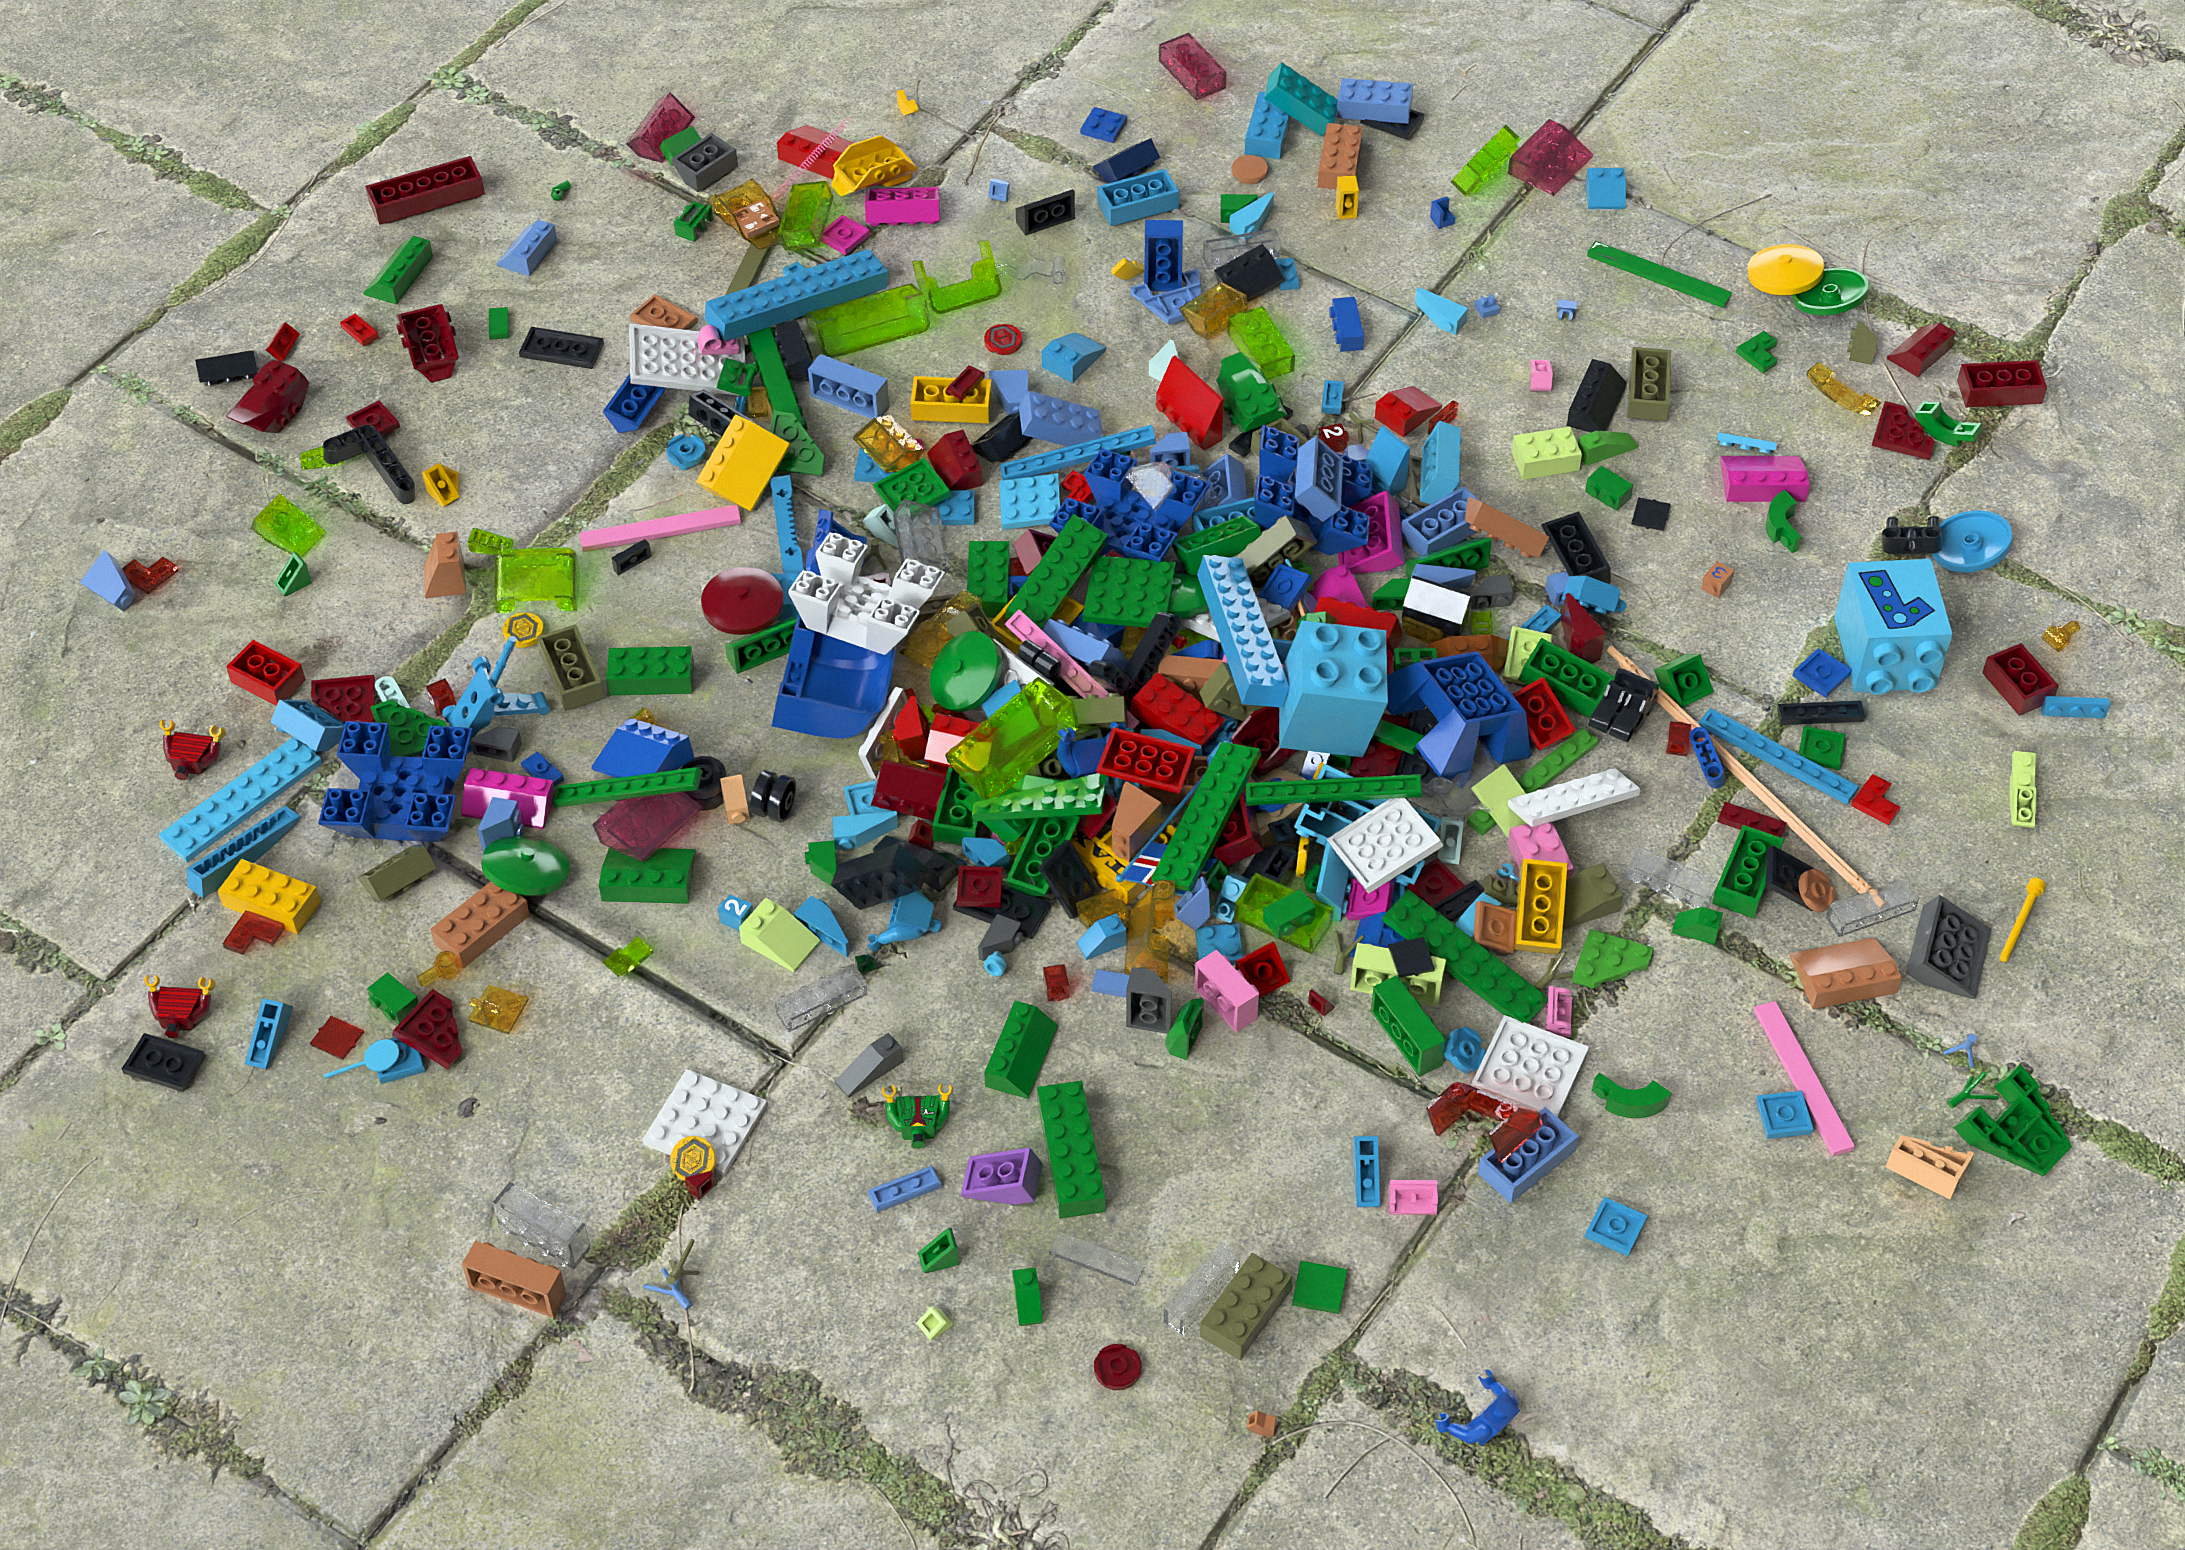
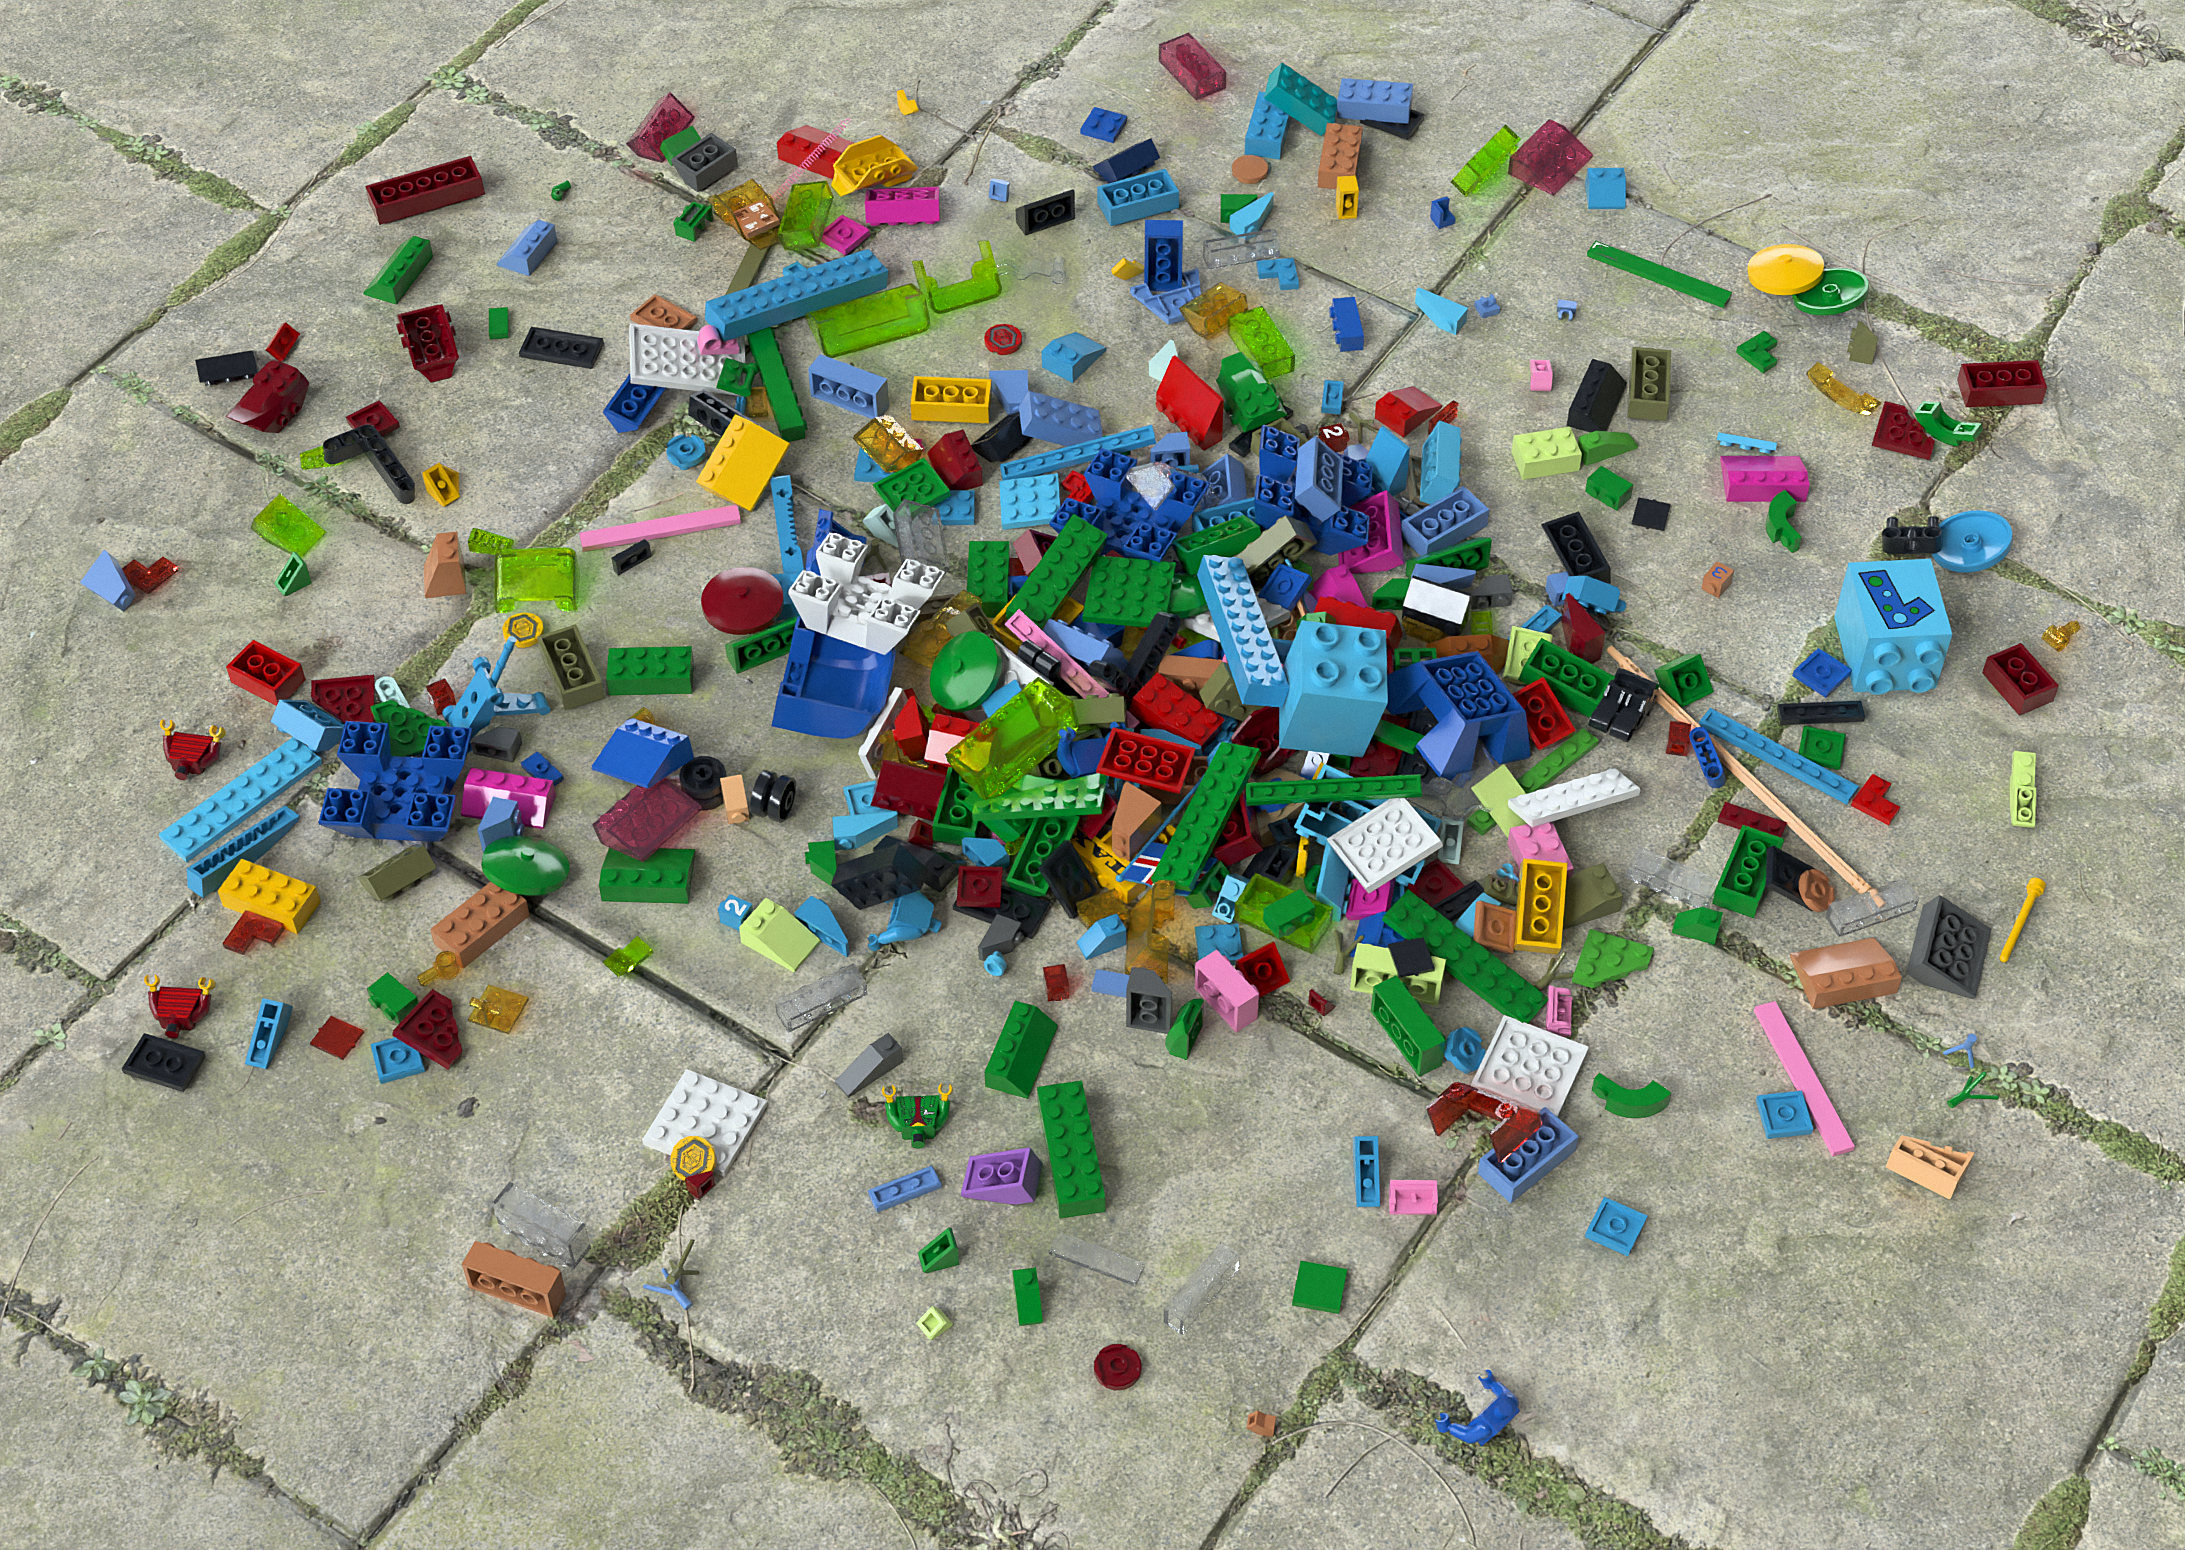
(359, 329): red plate -> none
(378, 1058): medium azure piece -> none
(627, 787): green tile -> none
(794, 349): black slope -> none
(803, 454): green plate -> none
(865, 963): dark green tile -> none
(965, 382): dark red tile -> none
(1194, 906): medium blue slope -> none
(1246, 1306): olive brick -> none
(1251, 272): black slope -> none
(1504, 528): nougat slope -> none
(1923, 348): dark red slope -> none
(2022, 1131): green wedge -> none
(2075, 707): dark azure plate -> none

